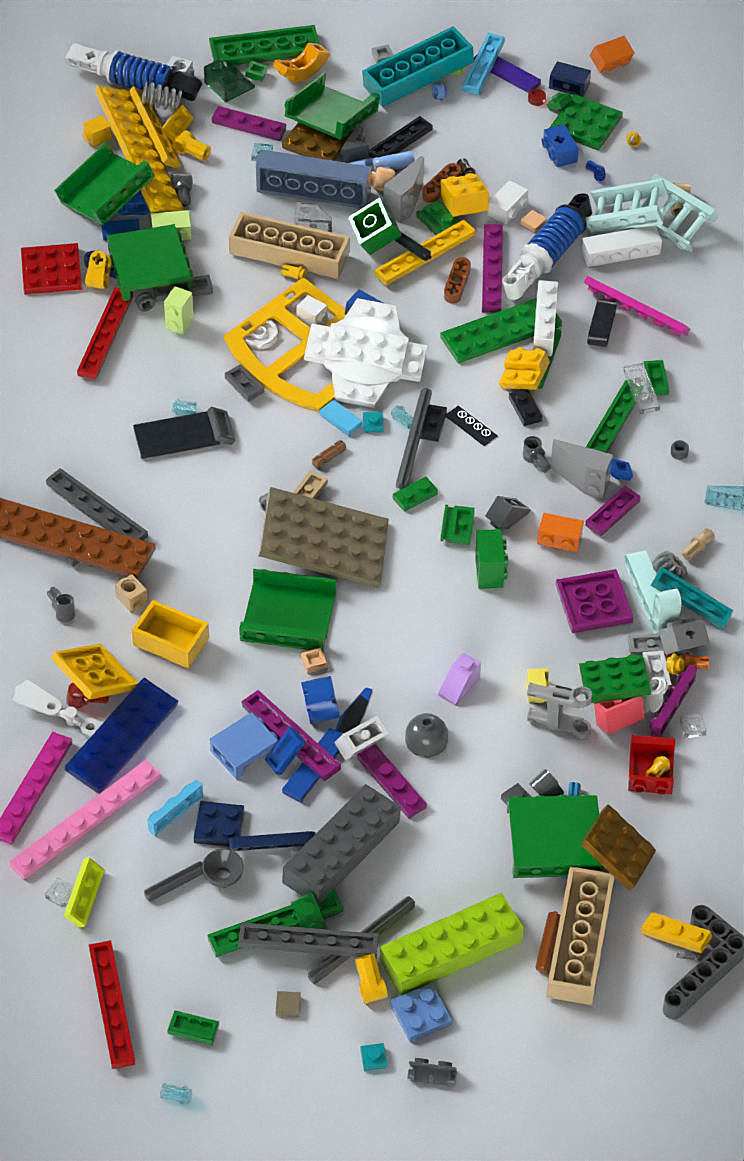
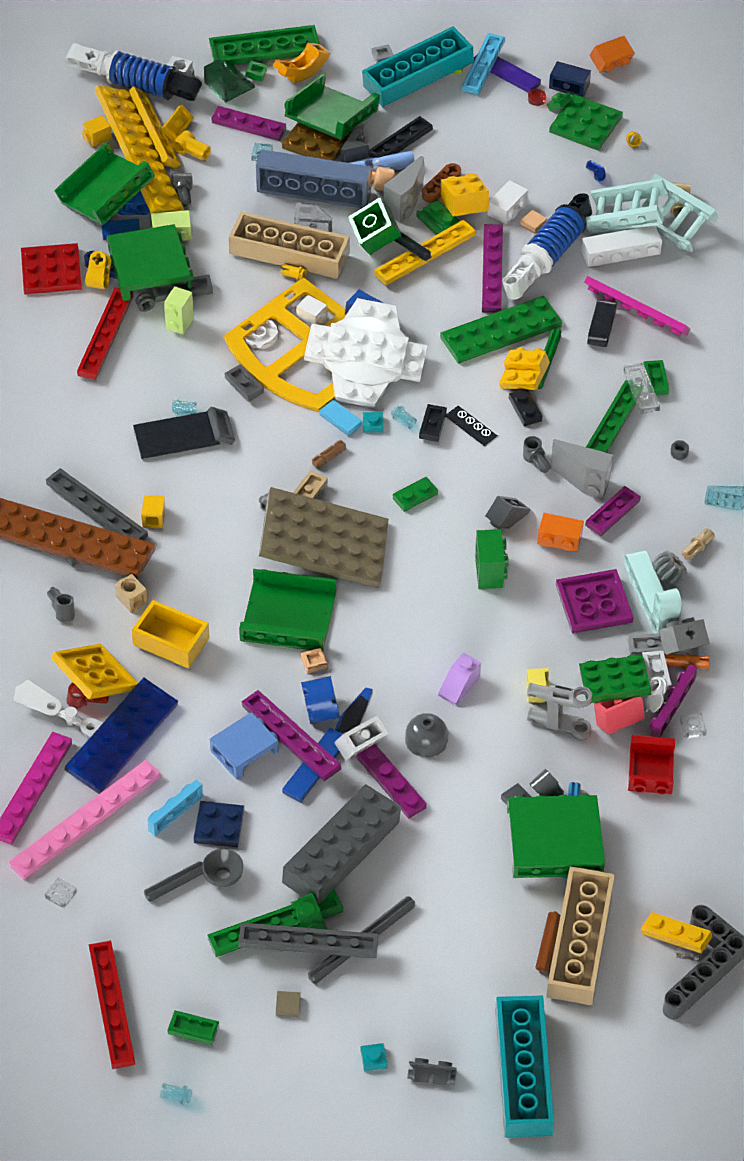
(84, 892): neon yellow plate -> none
(153, 511): none -> yellow brick
(161, 97): light grey piece -> none
(270, 841): dark blue beam -> none
(285, 751): blue tile -> none
(372, 984): yellow piece -> none
(413, 438): dark grey axle -> none
(421, 1012): medium blue plate -> none
(439, 91): medium blue plate -> none
(451, 944): lime brick -> none
(457, 524): green plate -> none
(458, 286): dark orange beam -> none
(465, 167): dark brown pin -> none
(524, 1066): none -> teal brick
(545, 316): white brick -> none
(560, 145): blue brick -> none
(618, 847): pearl gold plate -> none
(621, 470): blue plate -> none
(660, 766): yellow pin -> none
(675, 664): yellow plate -> none
(693, 598): teal plate -> none

